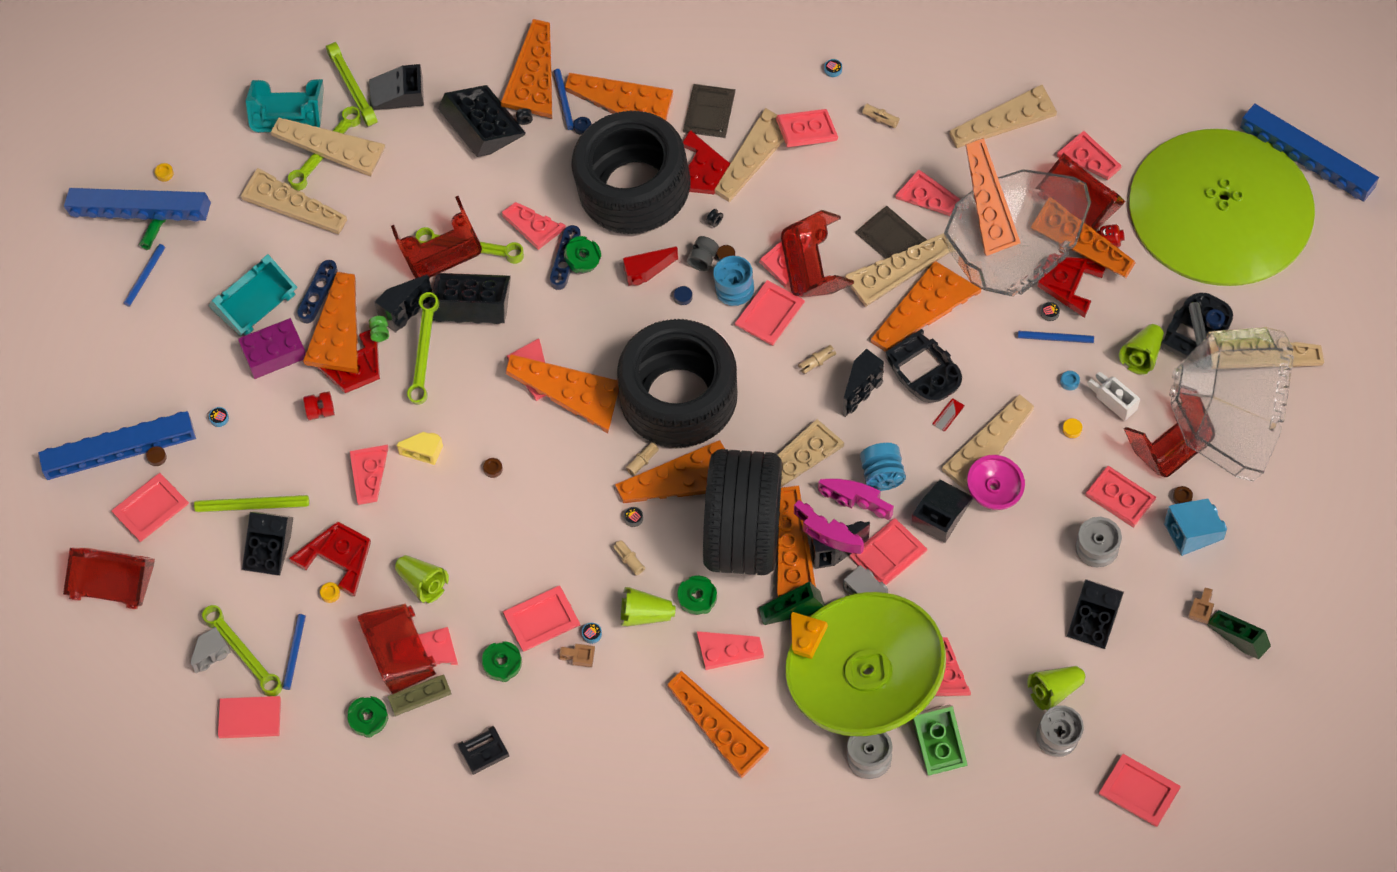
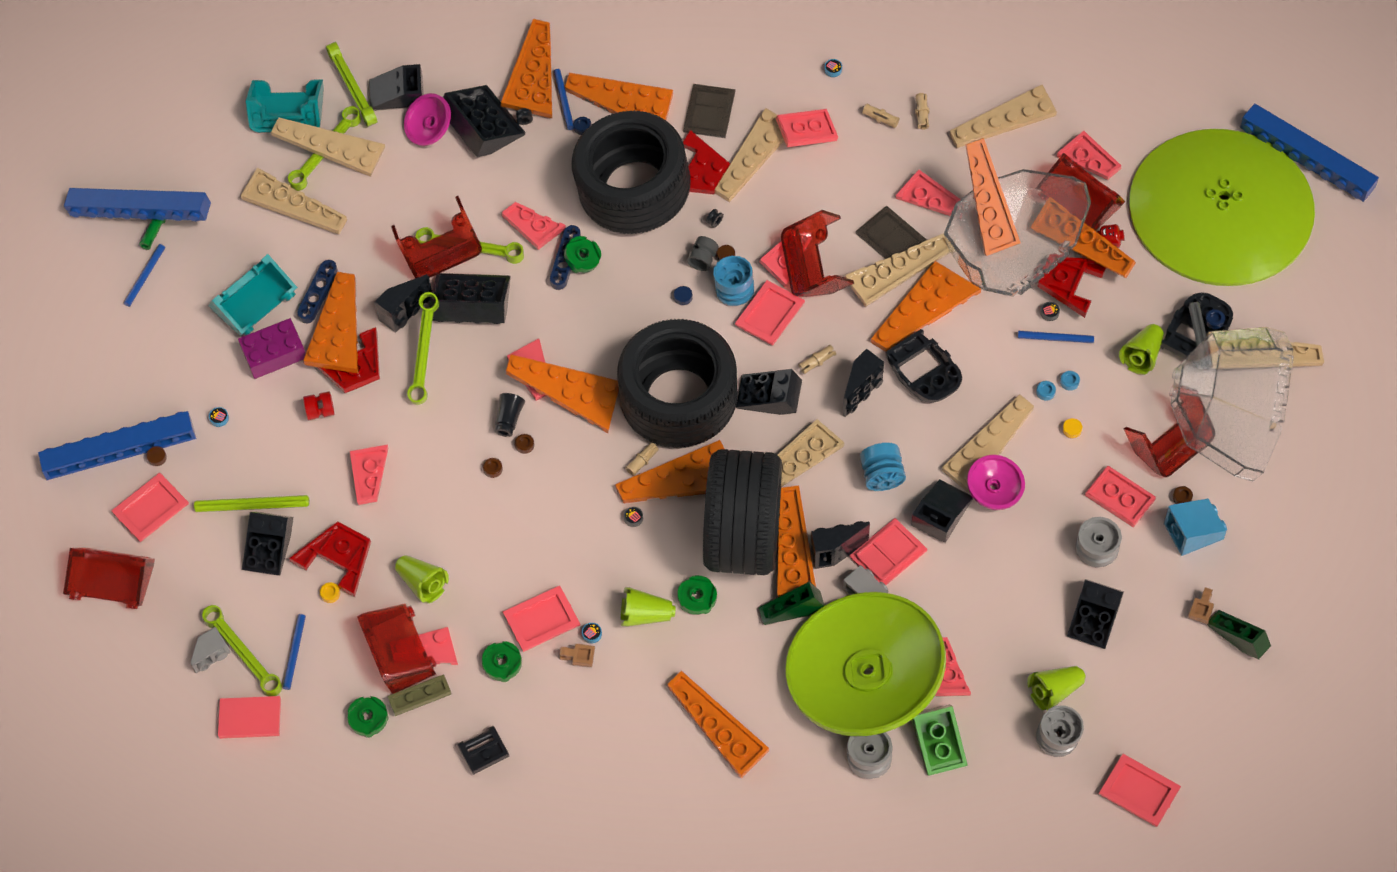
(164, 172): yellow tile -> none
(379, 330): bright green wheel -> none
(422, 447): light yellow slope -> none
(427, 119): none -> dark pink dish
(508, 413): none -> black plant
(524, 443): none -> reddish brown tile
(629, 557): tan axle -> none
(645, 266): red slope -> none
(728, 649): coral wing -> none
(770, 392): none -> black slope
(806, 634): light orange wing -> none
(833, 534): dark pink slope -> none
(851, 492): dark pink slope -> none
(922, 111): none -> tan pin
(948, 414): sticker -> none
(1046, 390): none -> dark azure tile
(1115, 395): white hinge -> none

